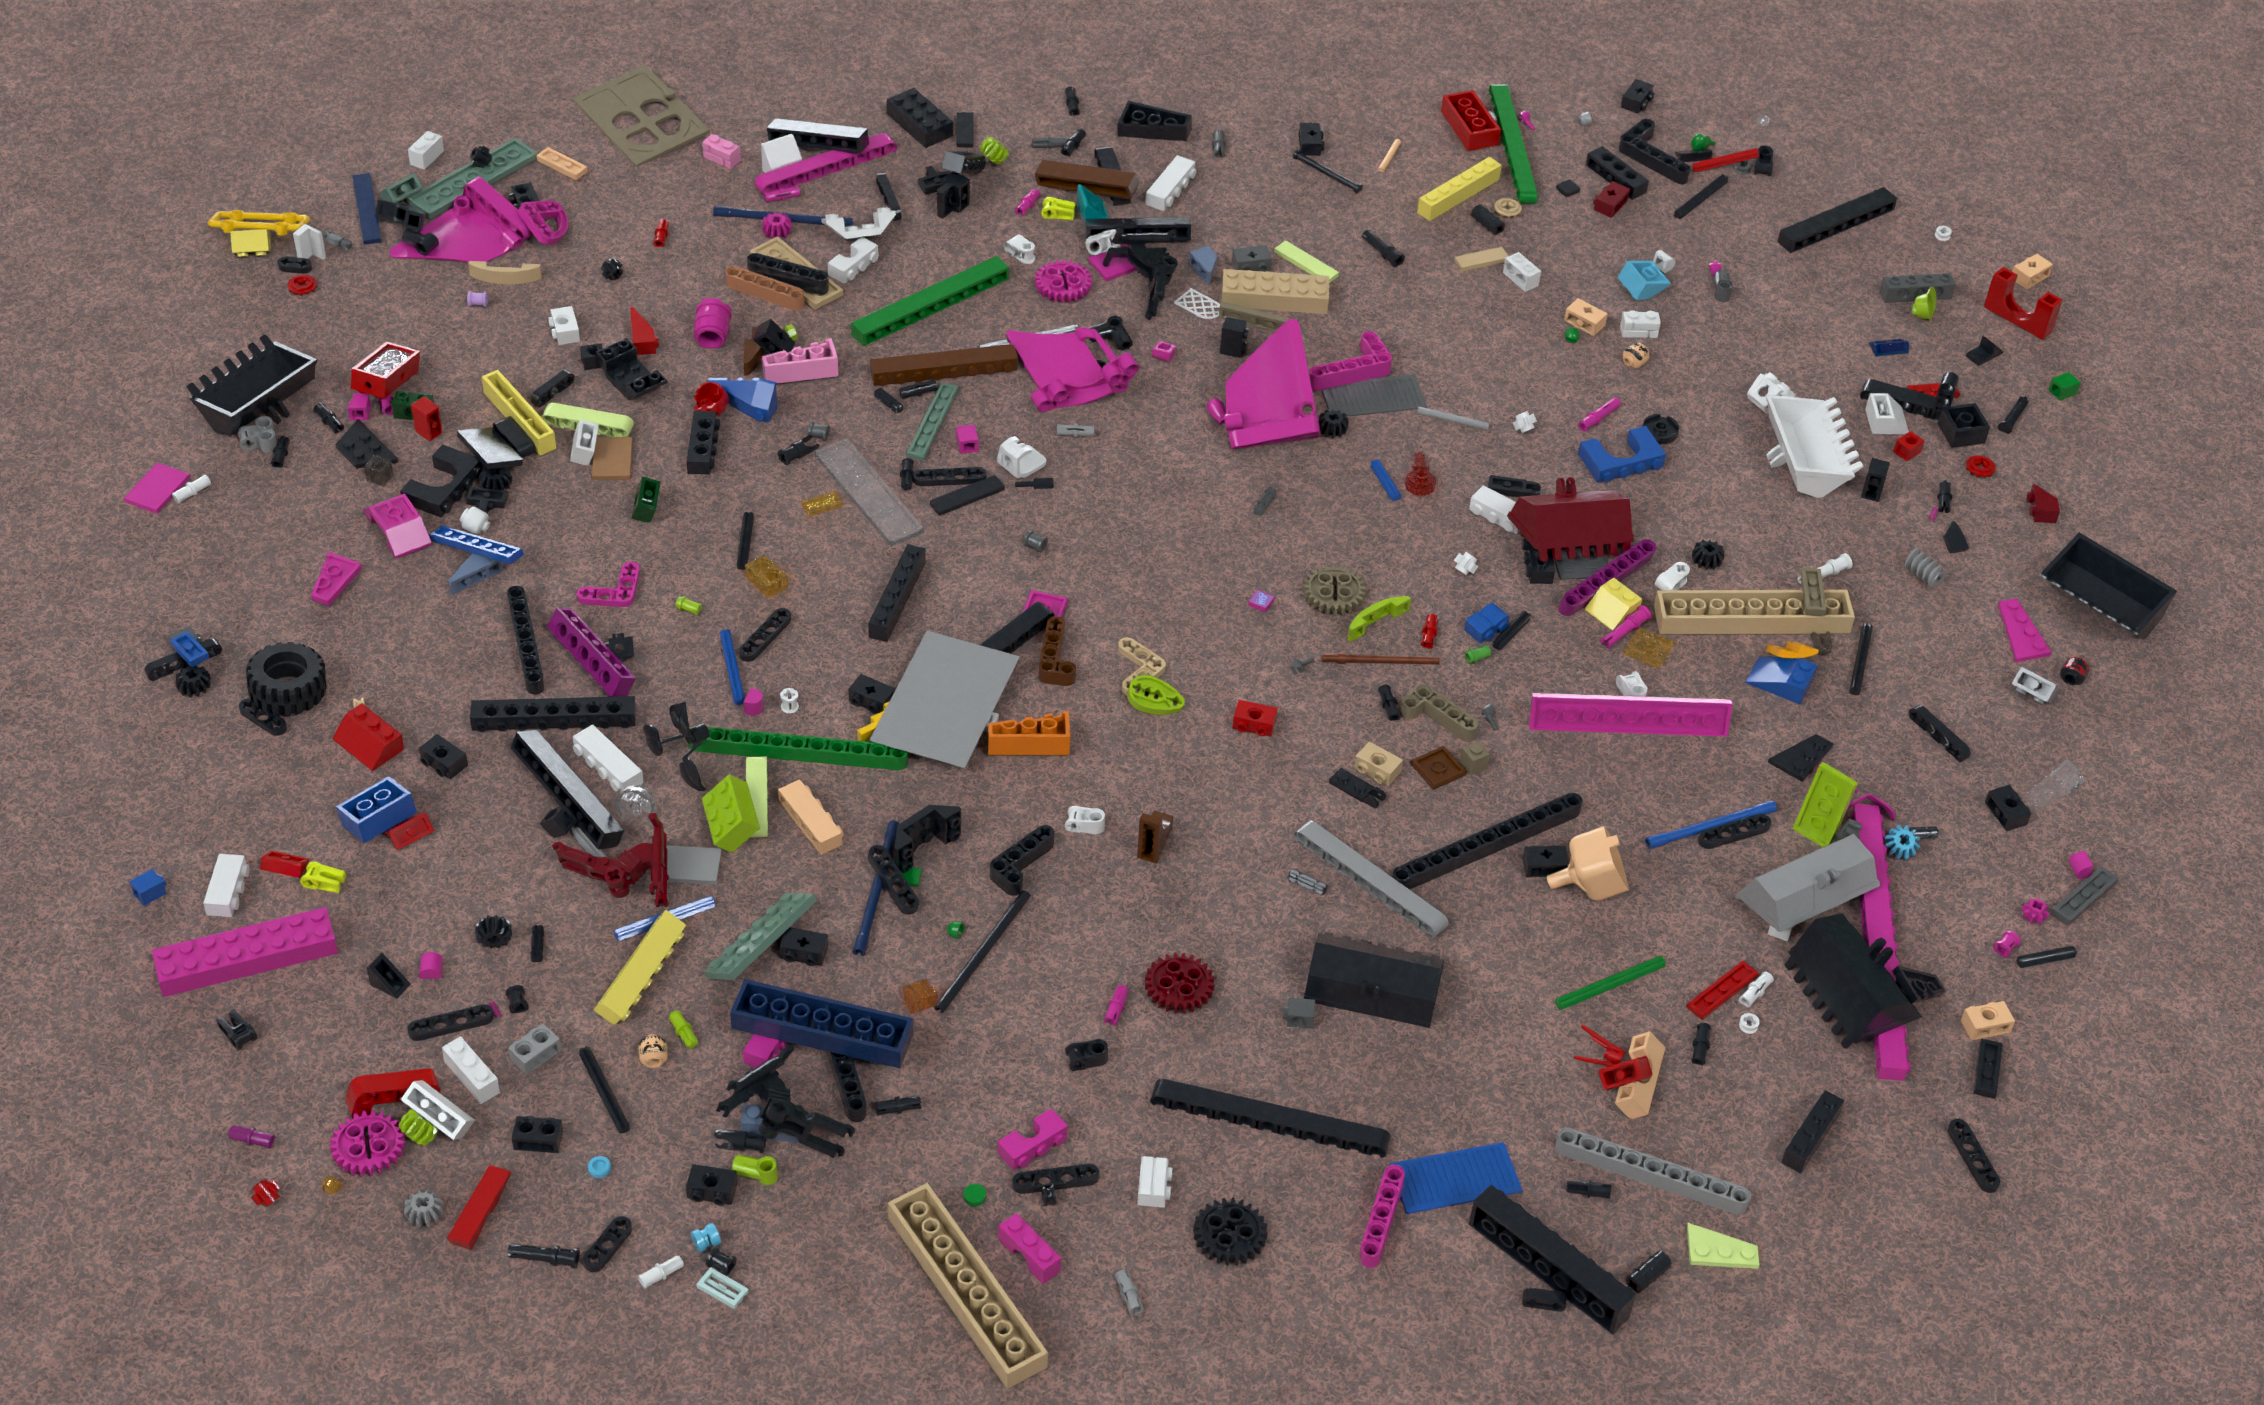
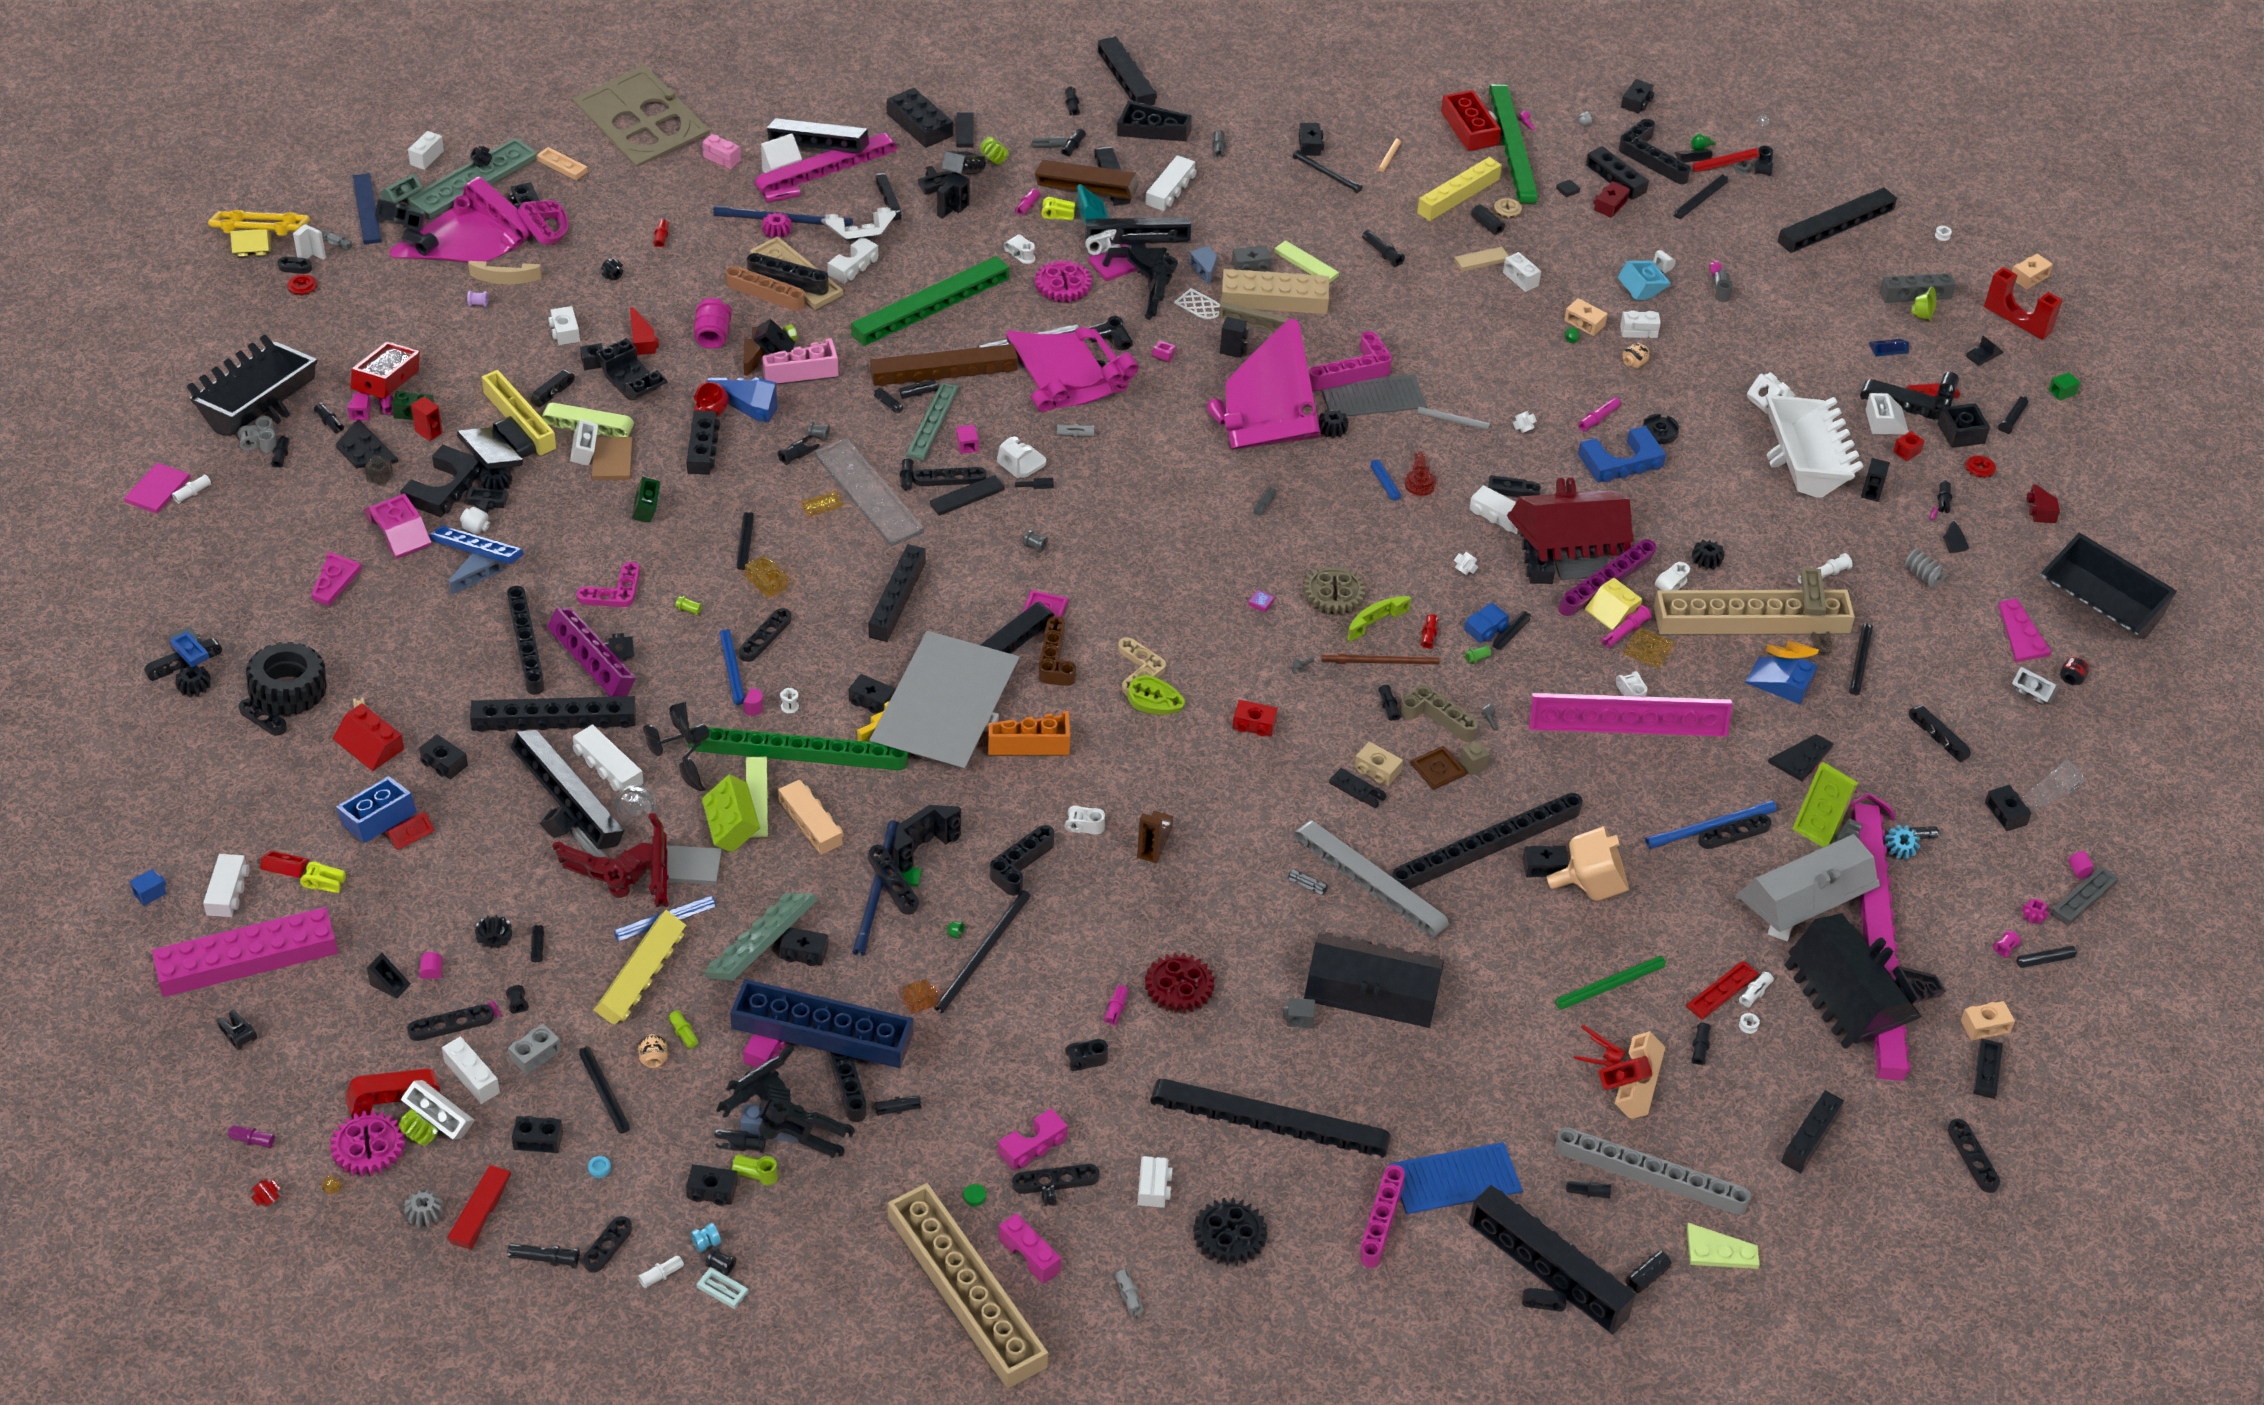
(1126, 71): none -> black brick

